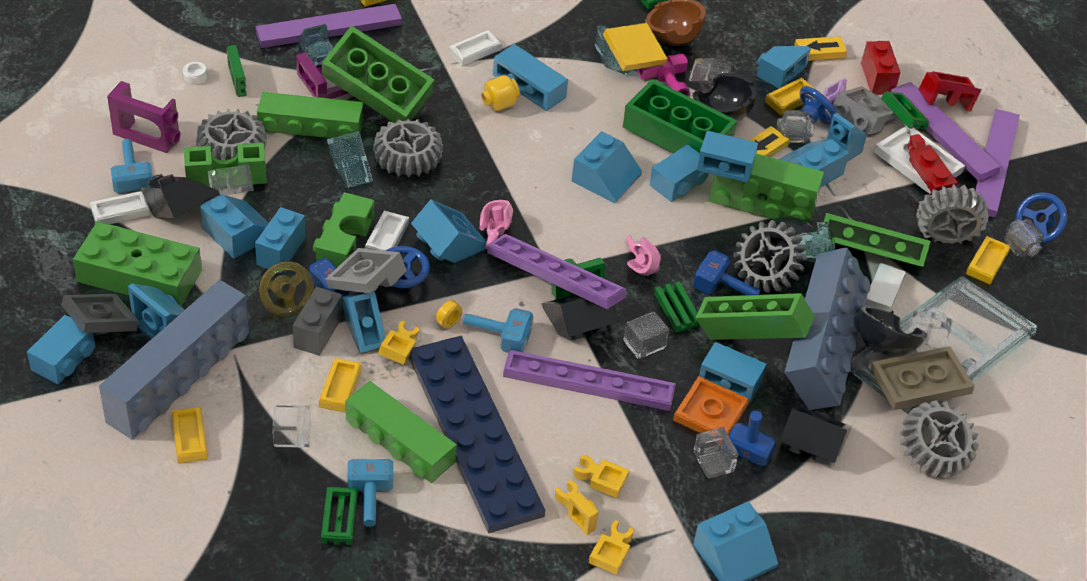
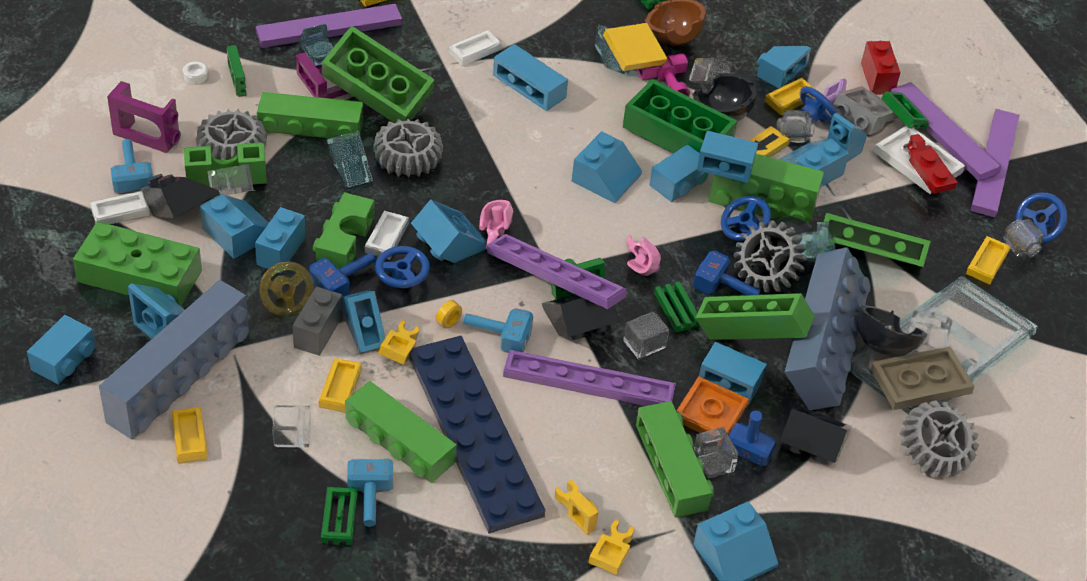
(99, 313): dark grey tile -> none
(367, 270): light grey plate -> none
(500, 93): yellow head -> none
(605, 477): yellow plate -> none
(674, 459): none -> bright green brick
(746, 218): none -> blue piece
(824, 47): yellow tile -> none
(885, 287): white tile -> none
(952, 85): red window -> none
(952, 215): light grey gear -> none

